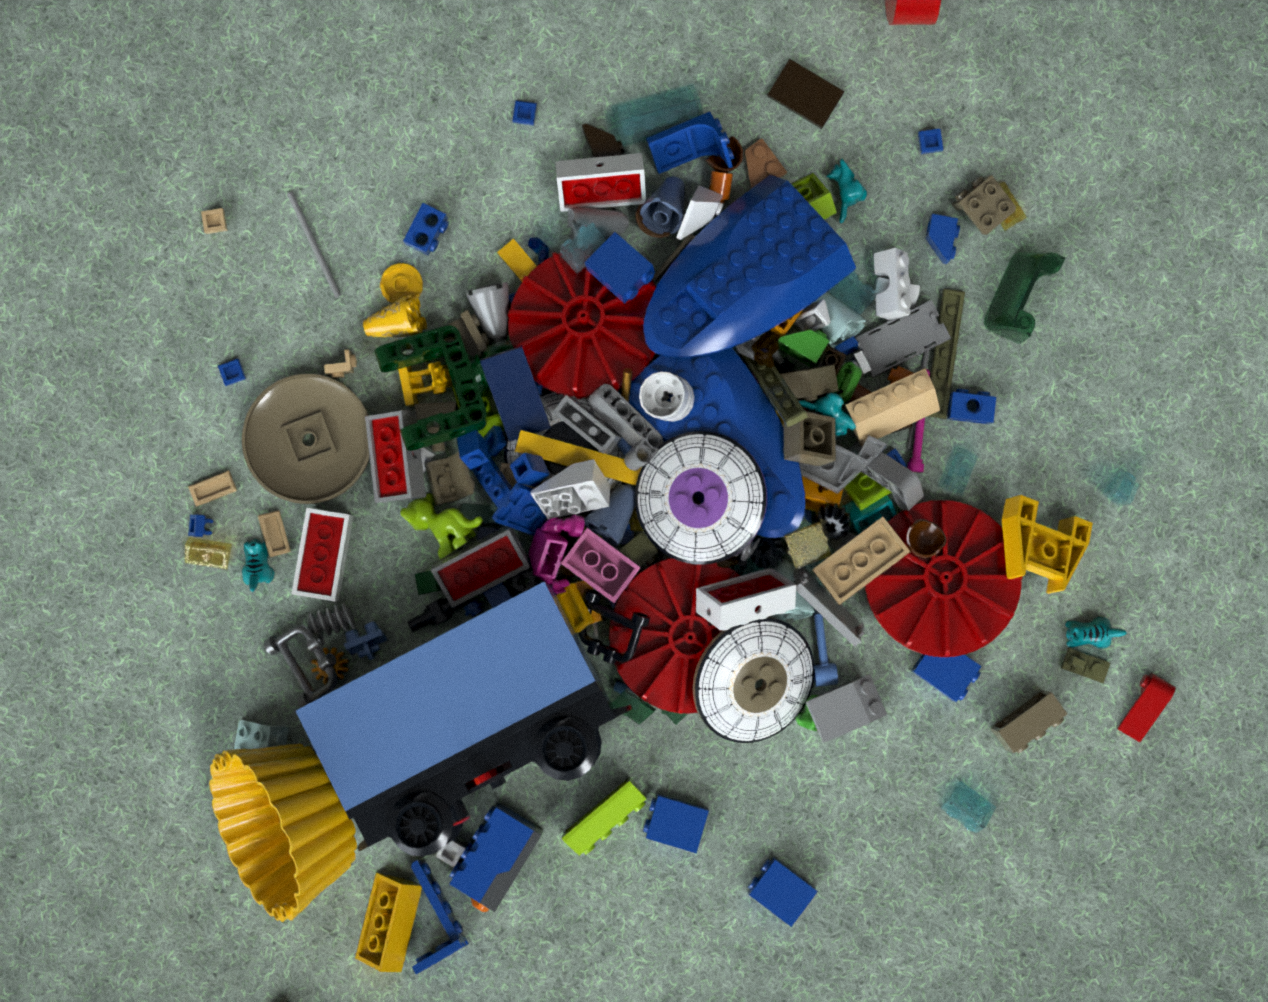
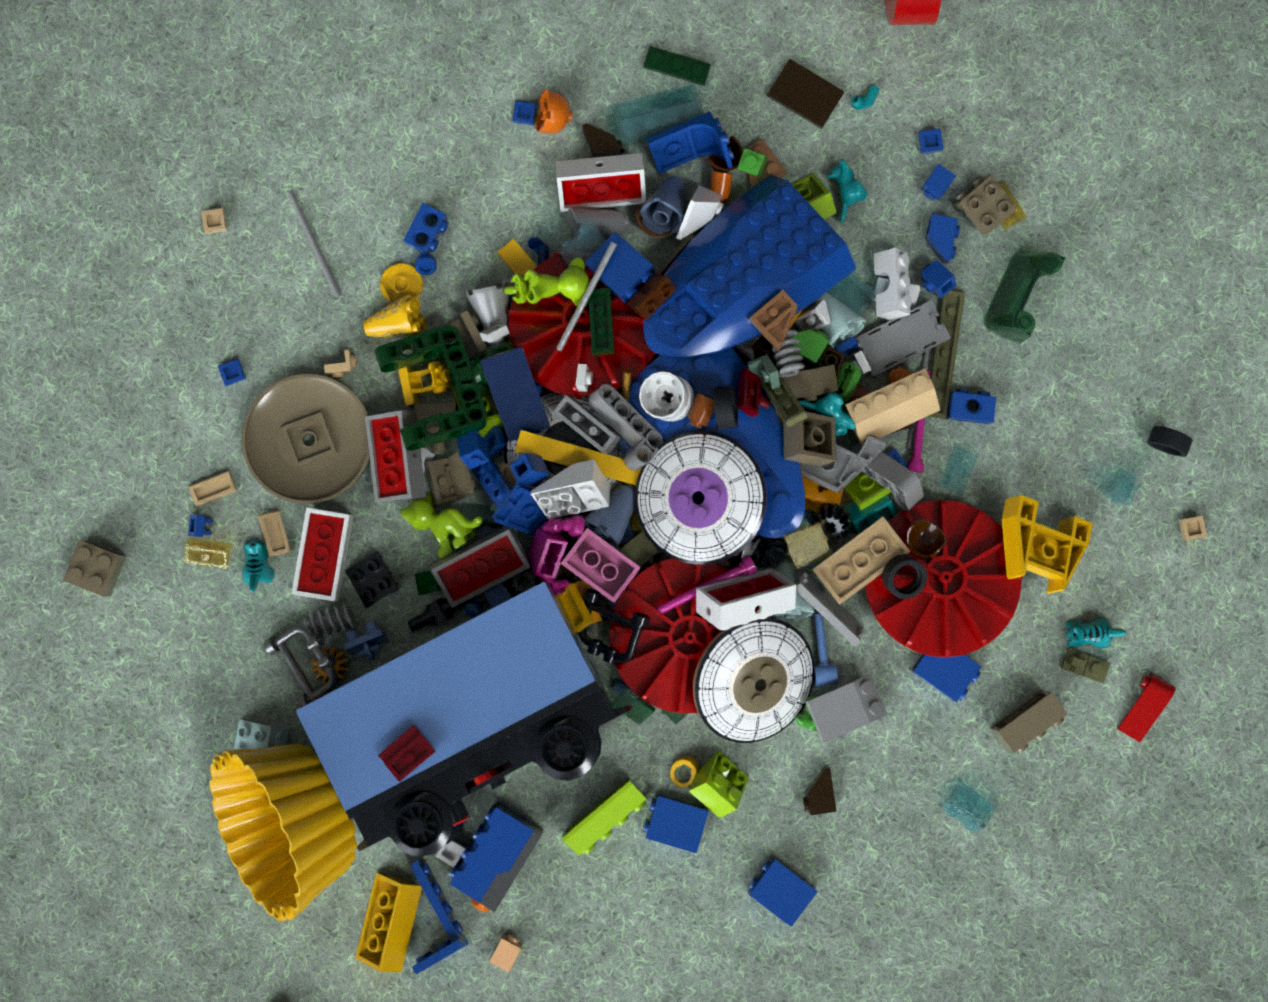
(94, 568): none -> dark tan brick
(372, 579): none -> black hinge
(407, 753): none -> dark red plate
(425, 264): none -> blue tile
(495, 333): none -> white plate
(506, 952): none -> light nougat brick
(536, 286): none -> lime animal
(553, 113): none -> orange cylinder
(584, 378): none -> white plate
(586, 296): none -> light grey axle
(601, 322): none -> dark green plate
(652, 295): none -> reddish brown bracket
(677, 66): none -> dark green plate
(691, 762): none -> yellow piece
(701, 411): none -> dark orange brick
(719, 785): none -> lime slope
(725, 407): none -> black tyre
(745, 567): none -> dark pink piece
(750, 394): none -> dark red plate
(752, 163): none -> bright green brick
(766, 370): none -> sand green bracket
(775, 318): none -> medium nougat wing
(786, 356): none -> light grey piece
(820, 794): none -> dark brown slope
(867, 100): none -> teal arm
(893, 566): none -> black tyre
(937, 279): none -> blue brick
(938, 183): none -> blue brick
(1170, 441): none -> black tyre
(1193, 528): none -> tan plate

